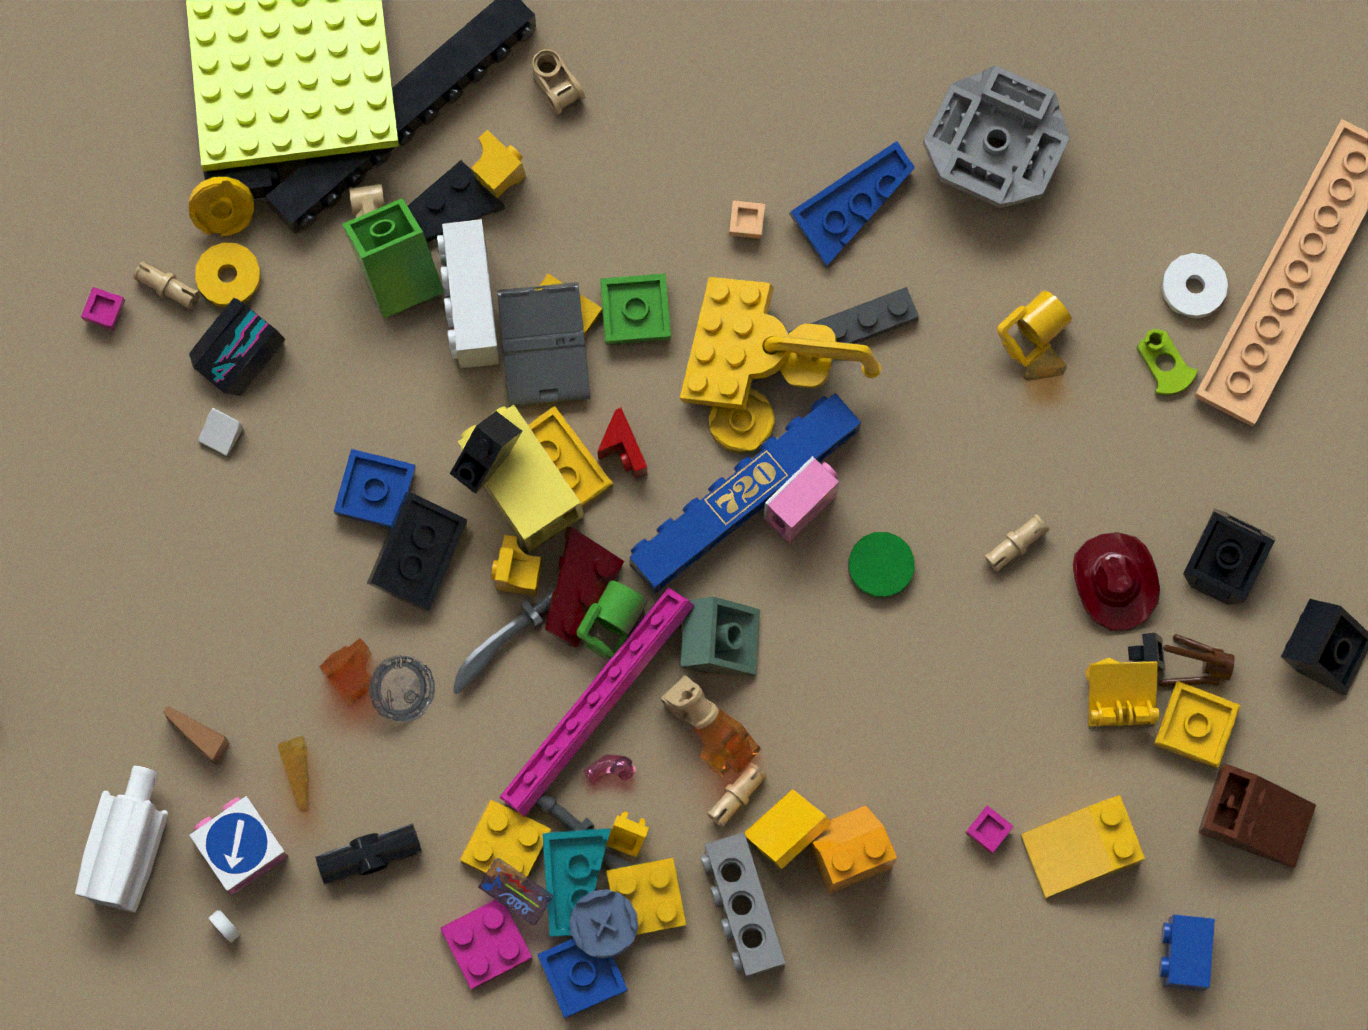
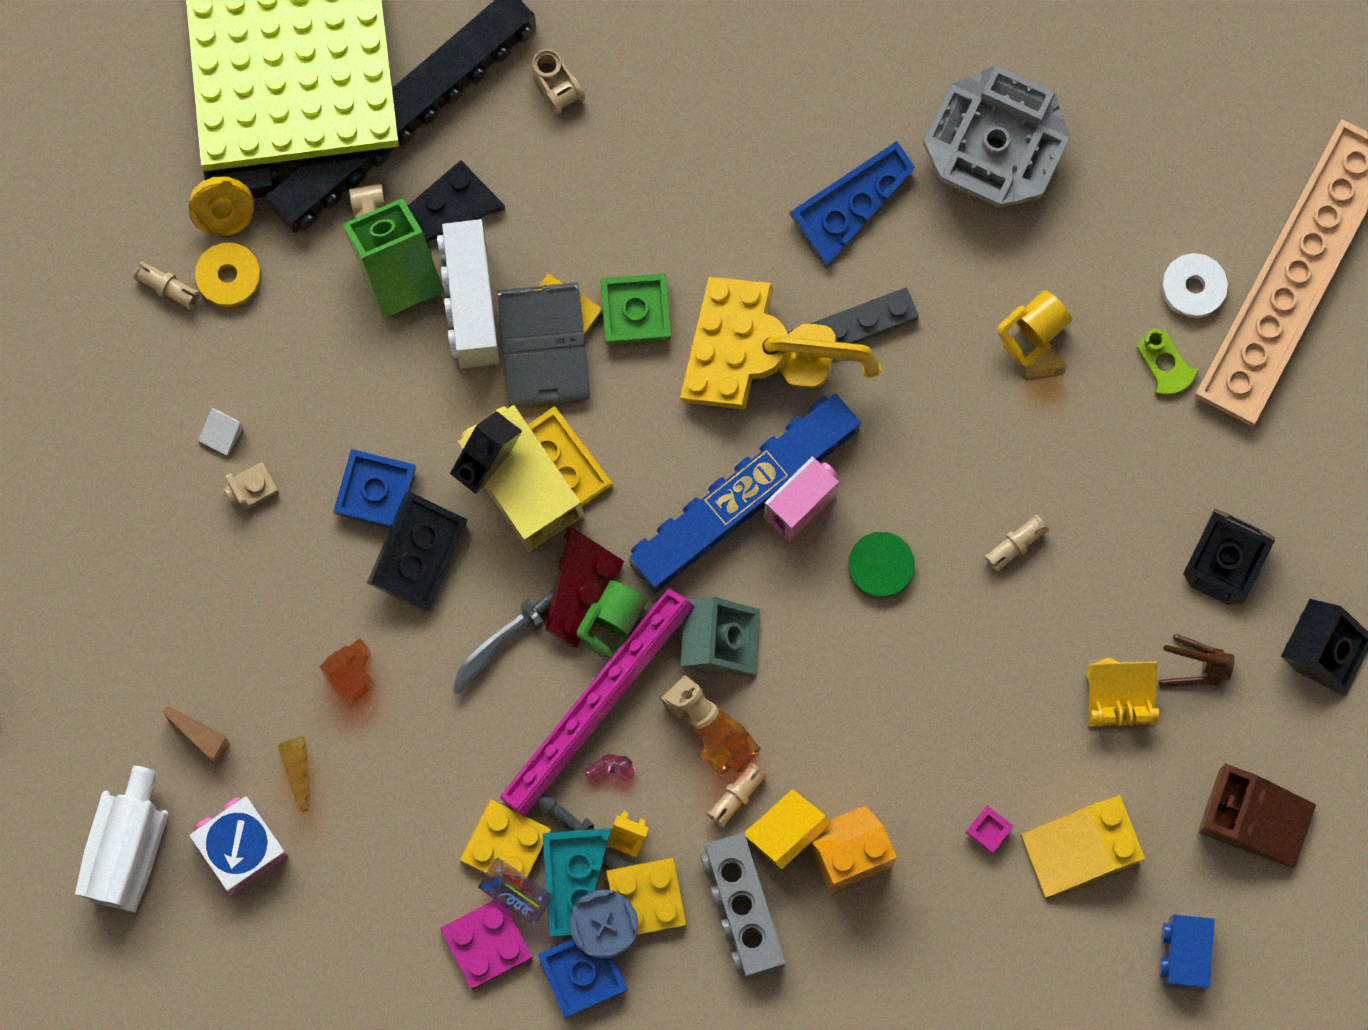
(103, 308): dark pink plate -> none
(224, 926): white tile -> none
(235, 348): black slope -> none
(250, 487): none -> tan bracket
(368, 854): black piece -> none
(401, 688): clear tile -> none
(498, 165): yellow brick -> none
(516, 570): yellow brick -> none
(618, 438): red slope -> none
(742, 429): yellow tile -> none
(747, 219): light nougat plate -> none
(1116, 580): dark red hat -> none
(1150, 650): black tile -> none
(1197, 724): yellow plate -> none

